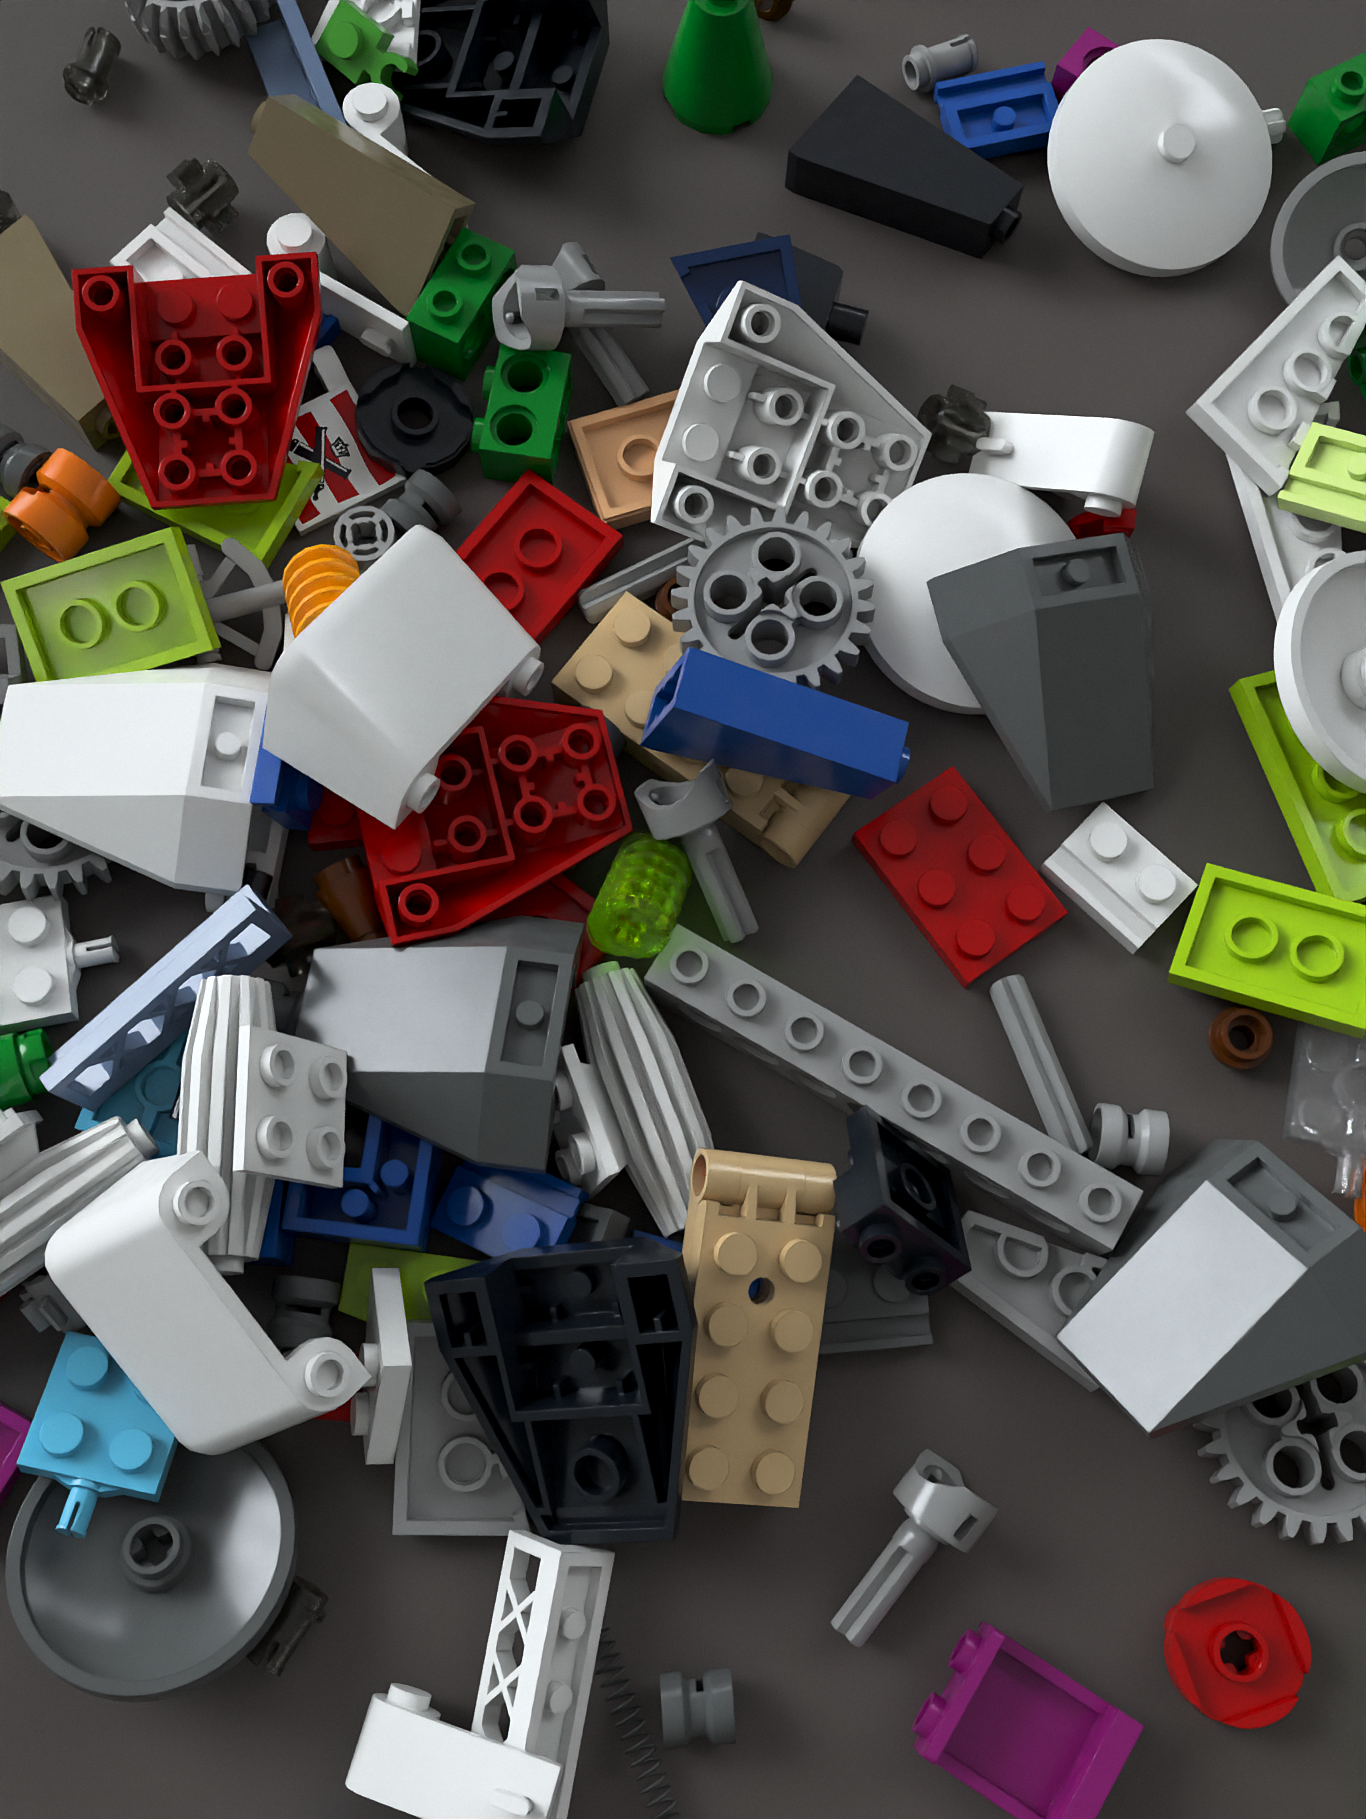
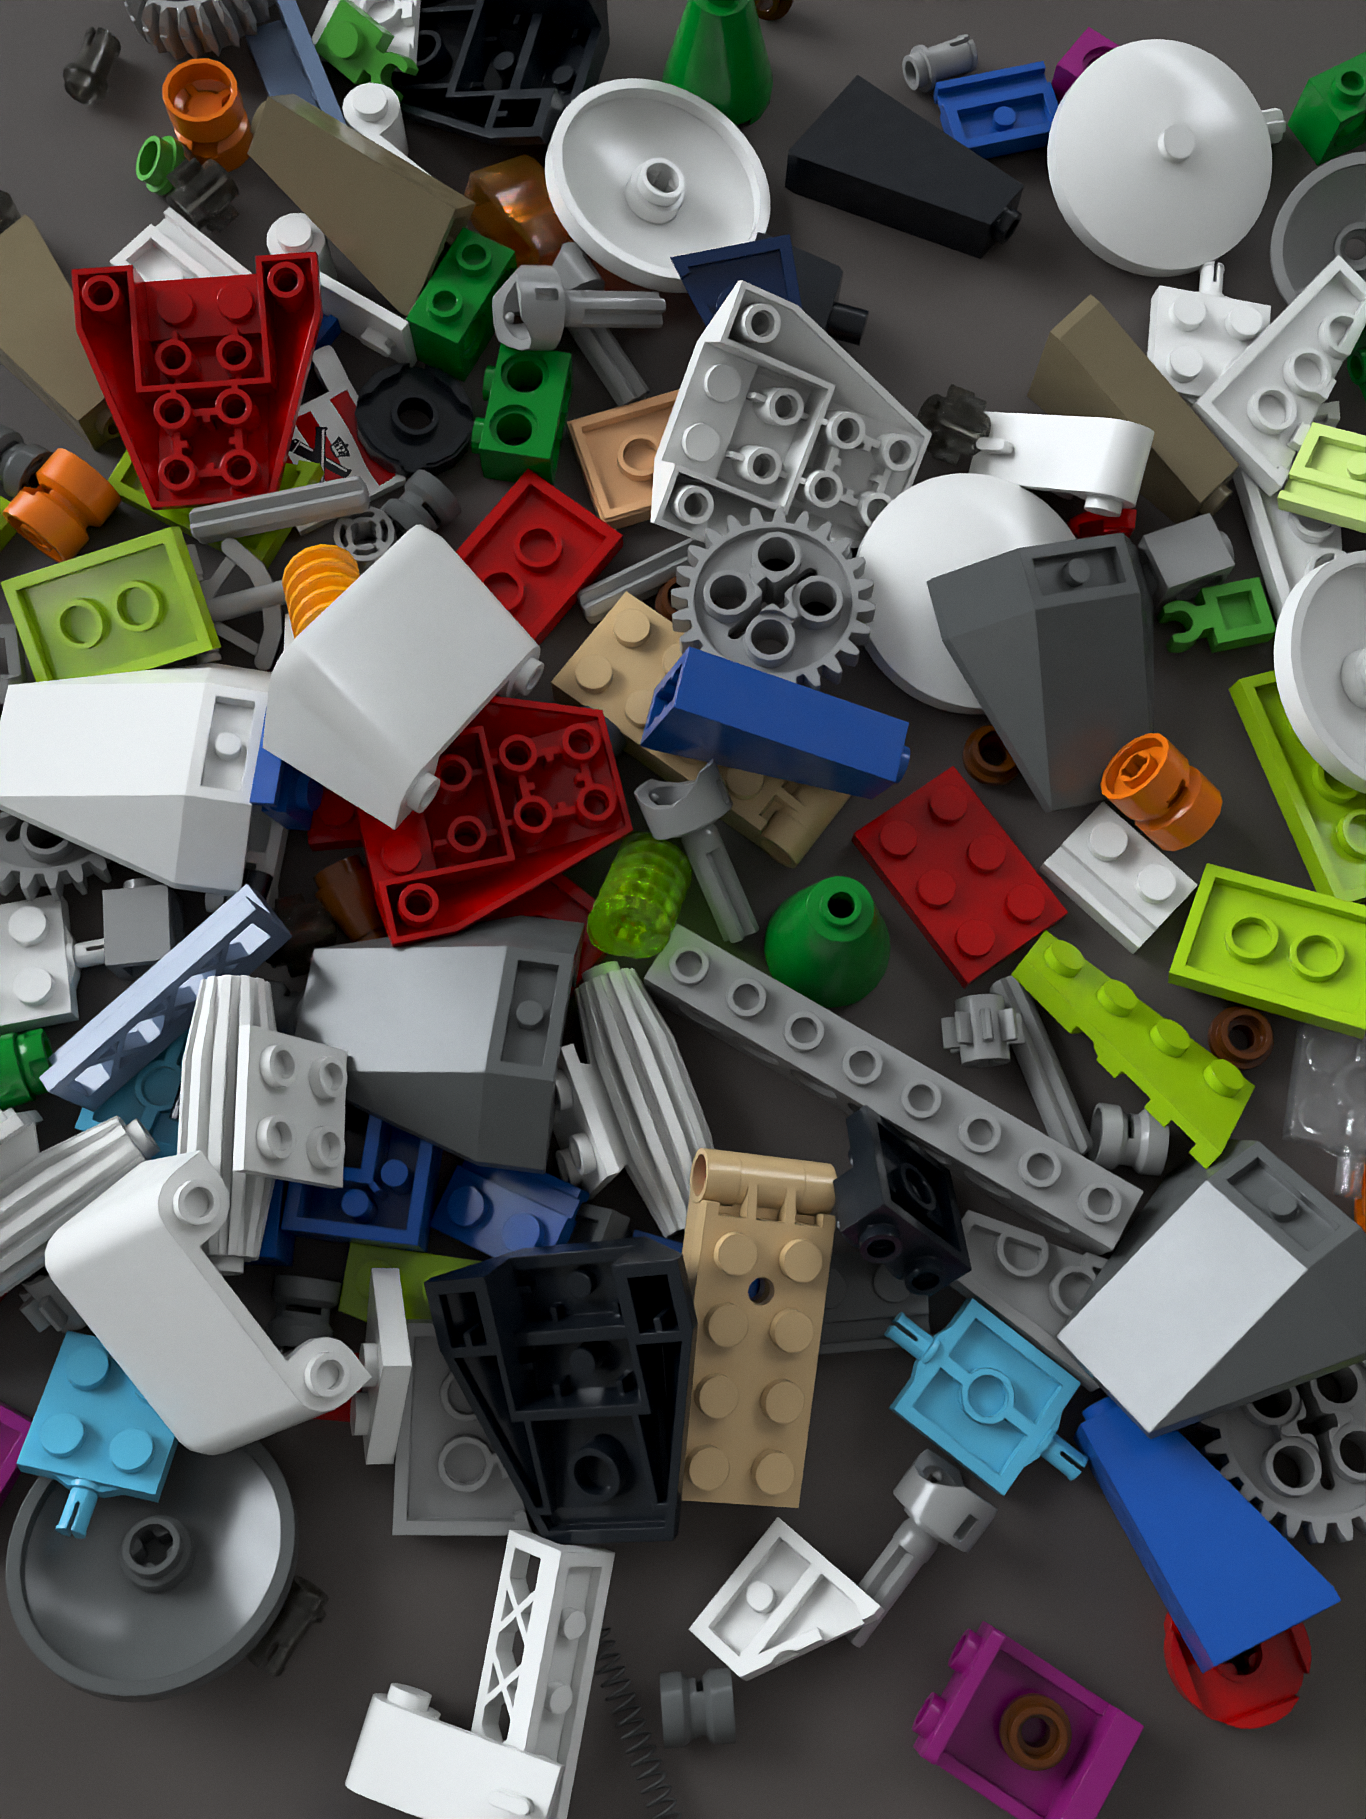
(140, 926): none -> light grey brick
(157, 160): none -> bright green plate
(208, 112): none -> orange wheel
(279, 509): none -> light grey axle
(517, 210): none -> clear orange brick
(651, 178): none -> white dish
(781, 1605): none -> white wing
(828, 942): none -> green cone
(982, 1030): none -> light grey gear
(985, 1396): none -> medium azure plate
(992, 775): none -> reddish brown plate
(1053, 1745): none -> reddish brown plate
(1100, 372): none -> dark tan slope
(1132, 1039): none -> lime wing
(1161, 792): none -> orange wheel
(1185, 559): none -> light grey brick
(1199, 1539): none -> blue slope
(1201, 332): none -> white plate
(1226, 614): none -> bright green plate

